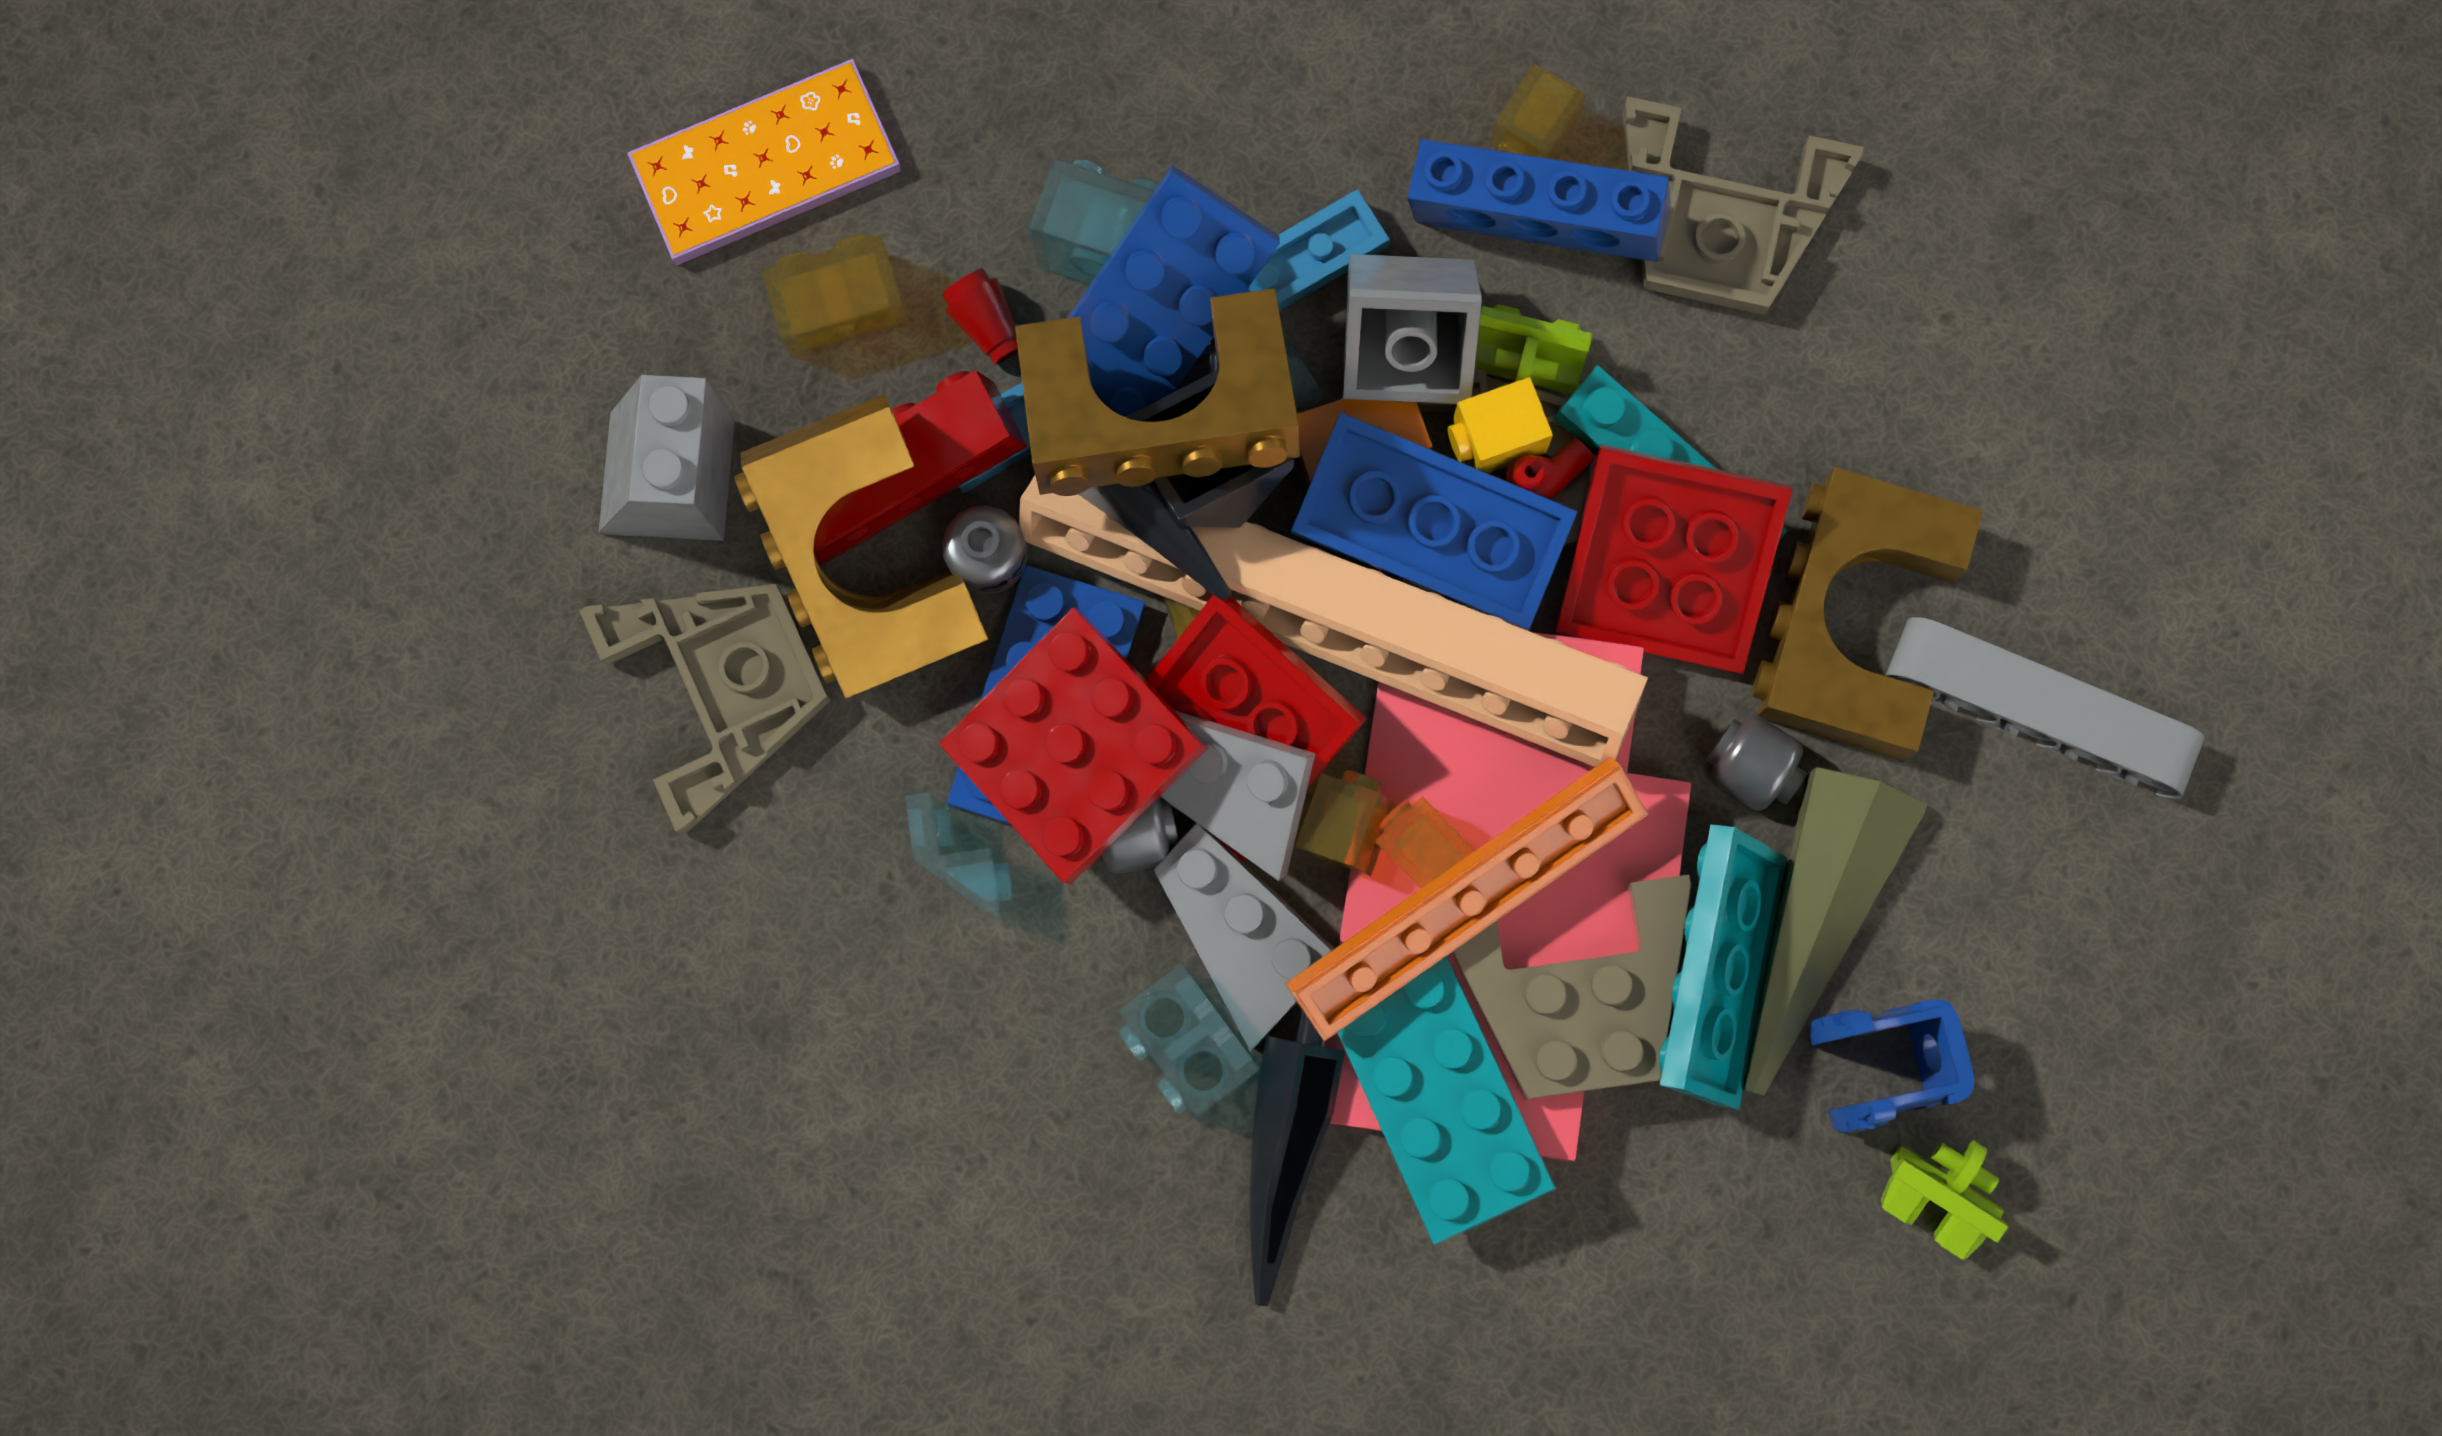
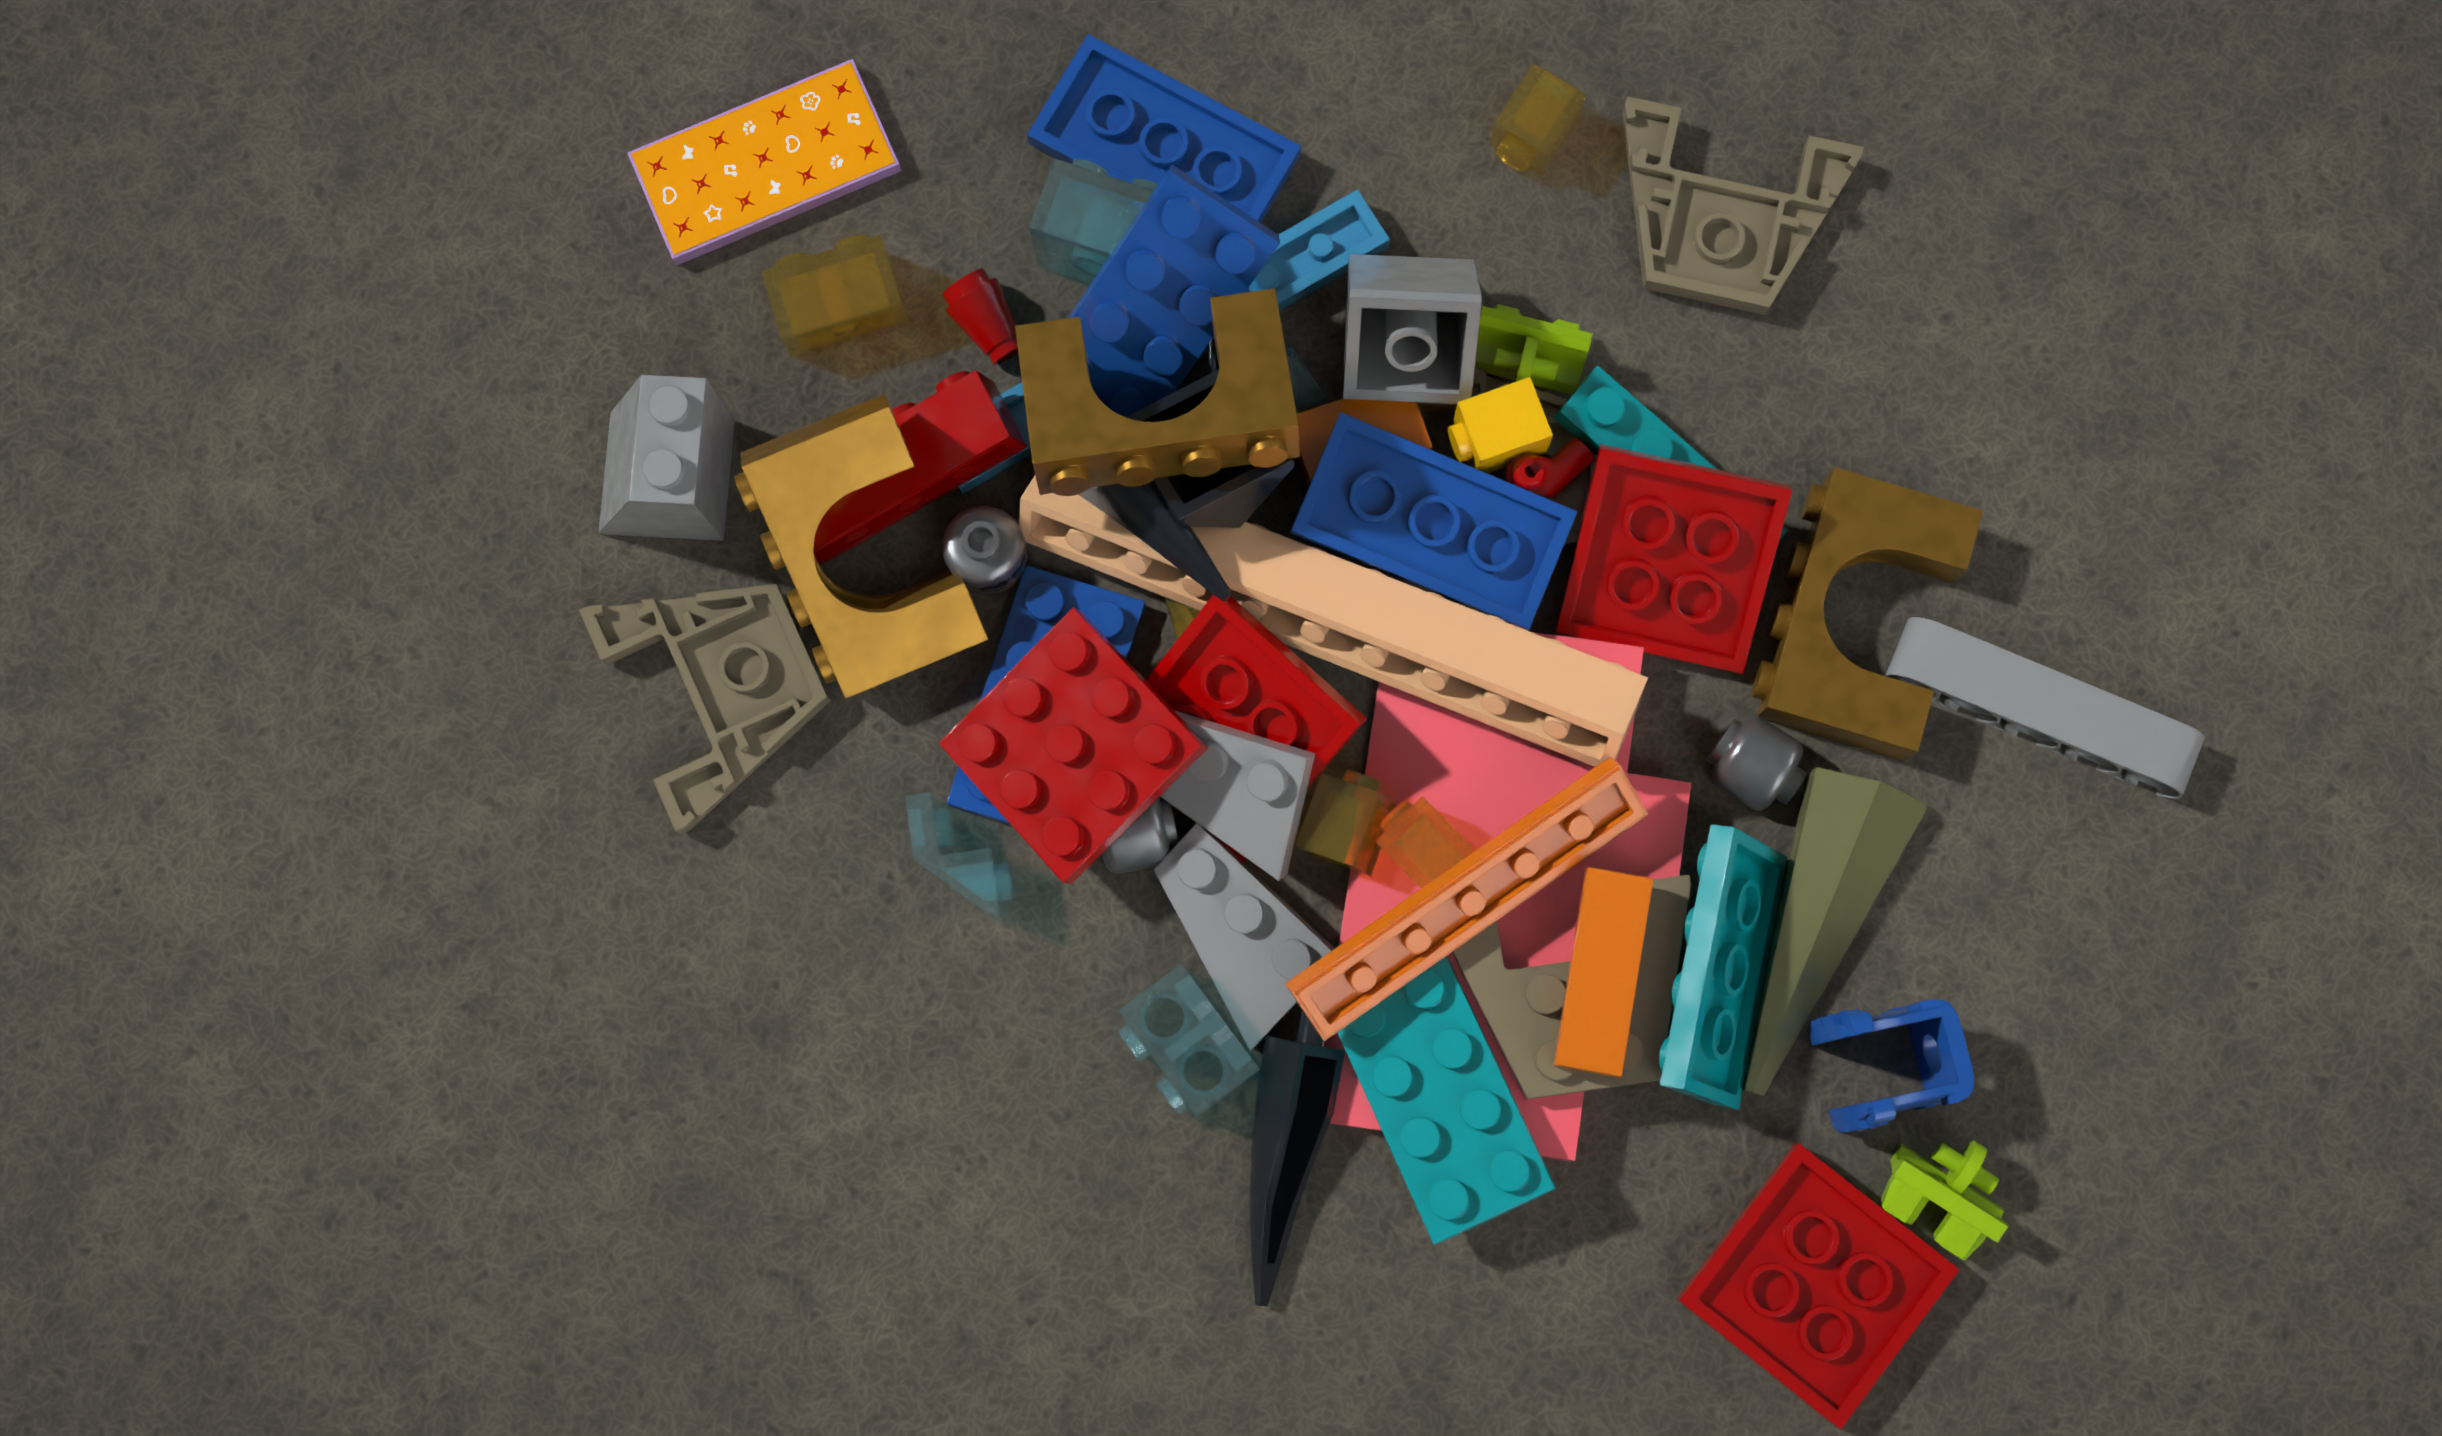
(1145, 121): none -> blue plate
(1540, 200): blue brick -> none
(1603, 972): none -> orange tile
(1817, 1285): none -> red plate

